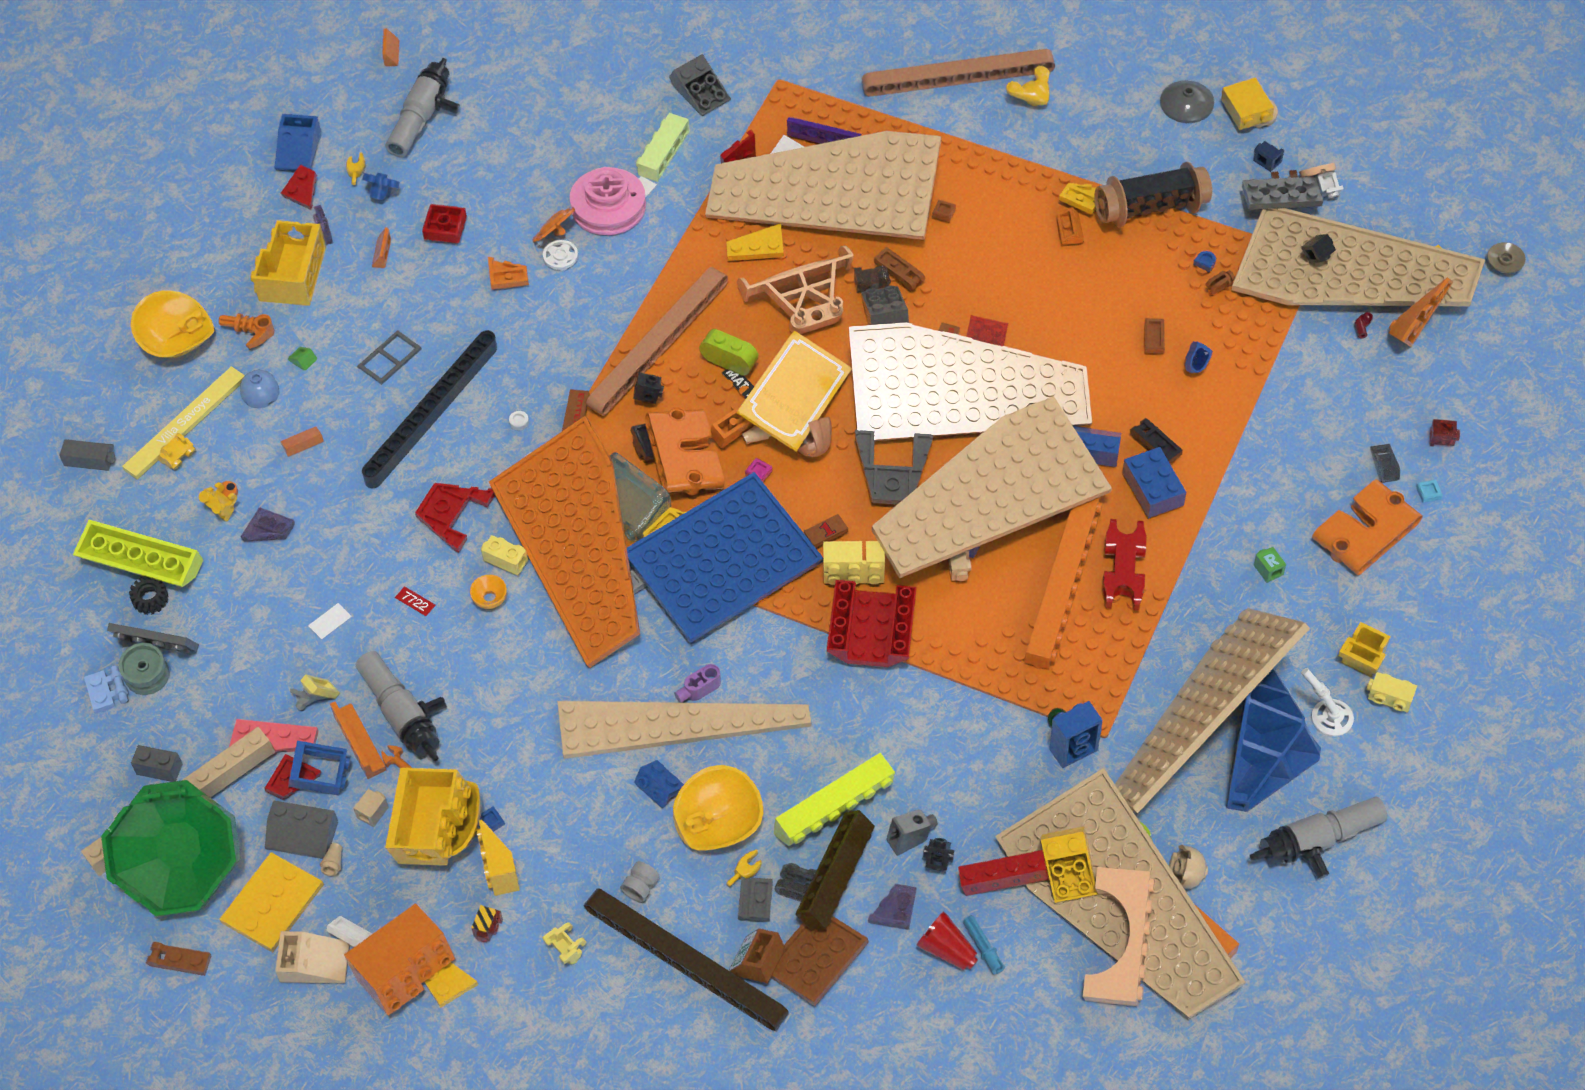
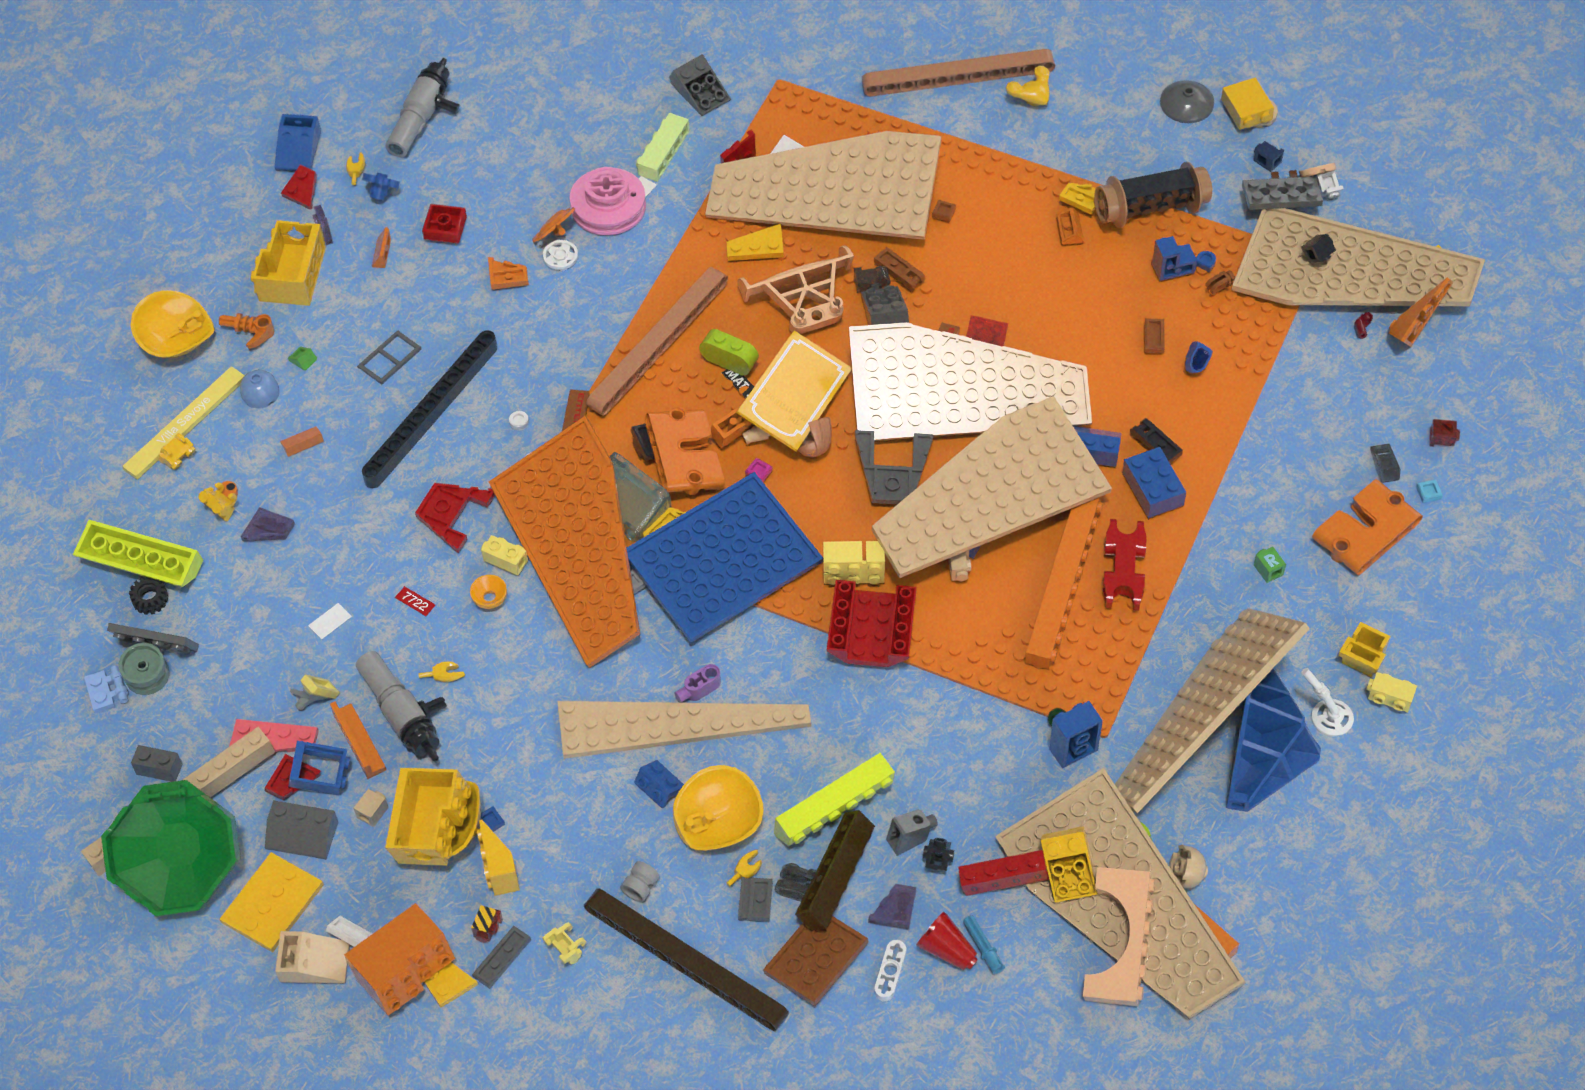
(87, 455): dark grey brick -> none
(179, 959): dark orange plate -> none
(331, 862): tan cone -> none
(390, 48): orange slope -> none
(397, 751): orange bar -> none
(440, 672): none -> yellow hand
(501, 957): none -> dark grey tile
(648, 388): black brick -> none
(758, 955): dark orange slope -> none
(816, 132): dark purple fence -> none
(826, 531): dark orange tile -> none
(892, 979): none -> white beam
(1172, 259): none -> blue brick
(1318, 832): light grey piece -> none
(1506, 257): dark tan dish -> none

